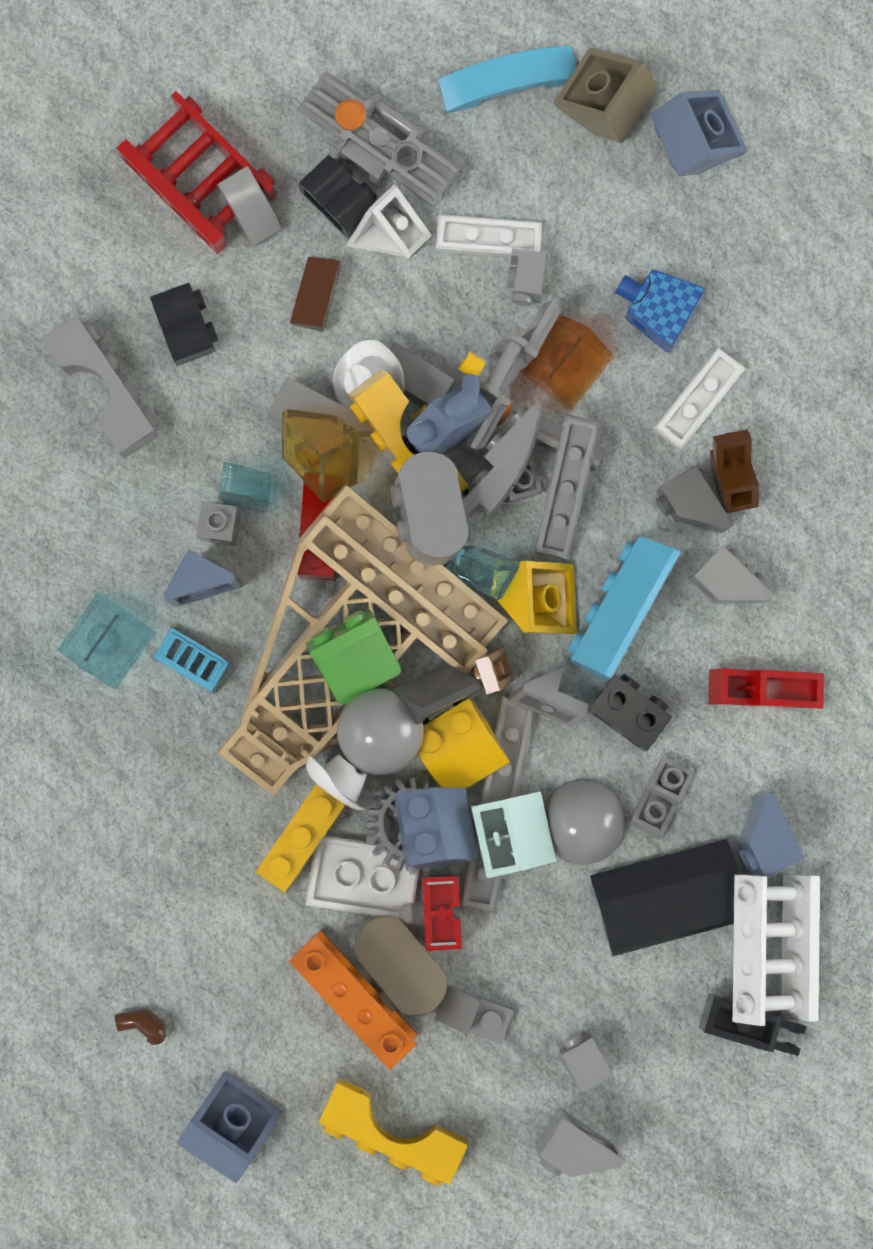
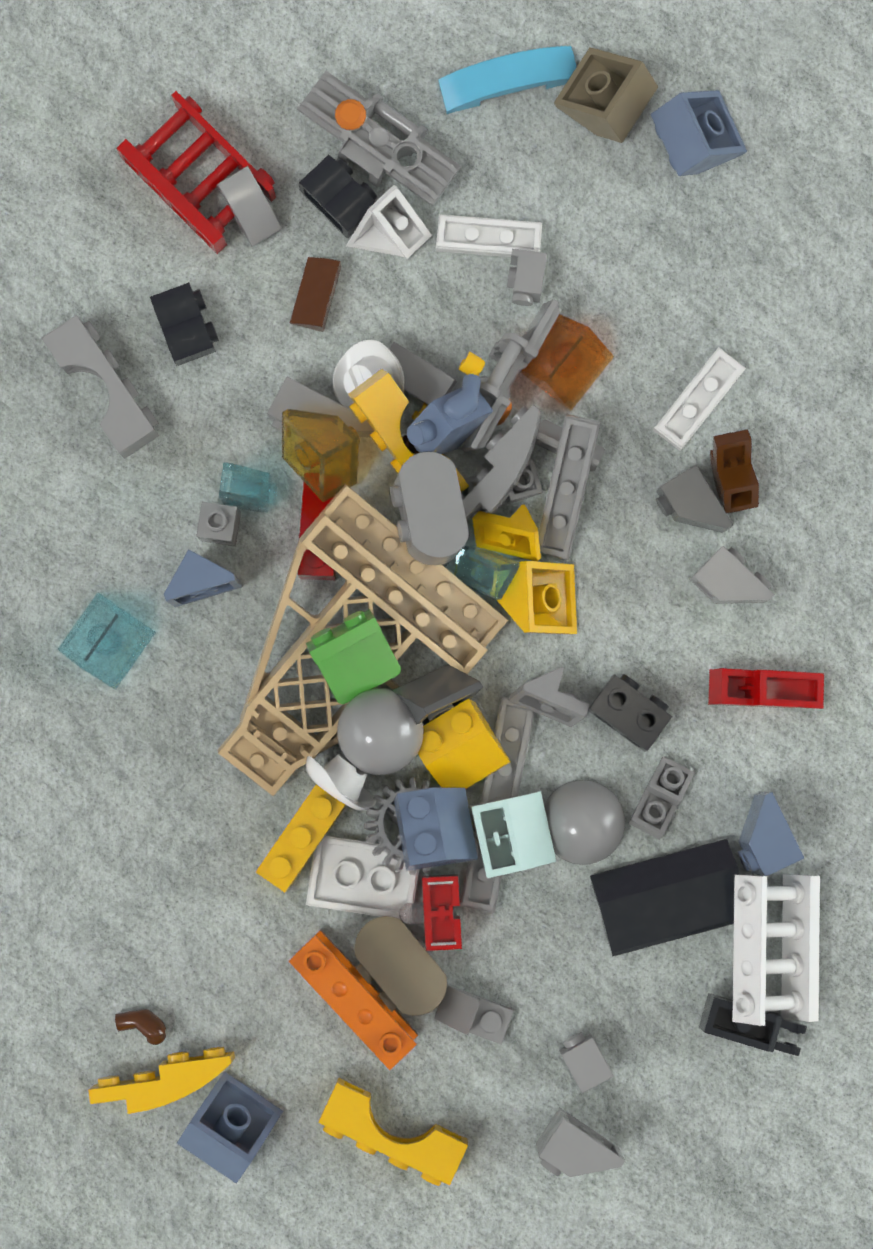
(177, 1079): none -> yellow slope
(217, 673): medium azure slope -> none
(493, 670): medium nougat plate -> none
(507, 535): none -> yellow slope
(623, 607): medium azure slope -> none
(660, 305): torso -> none

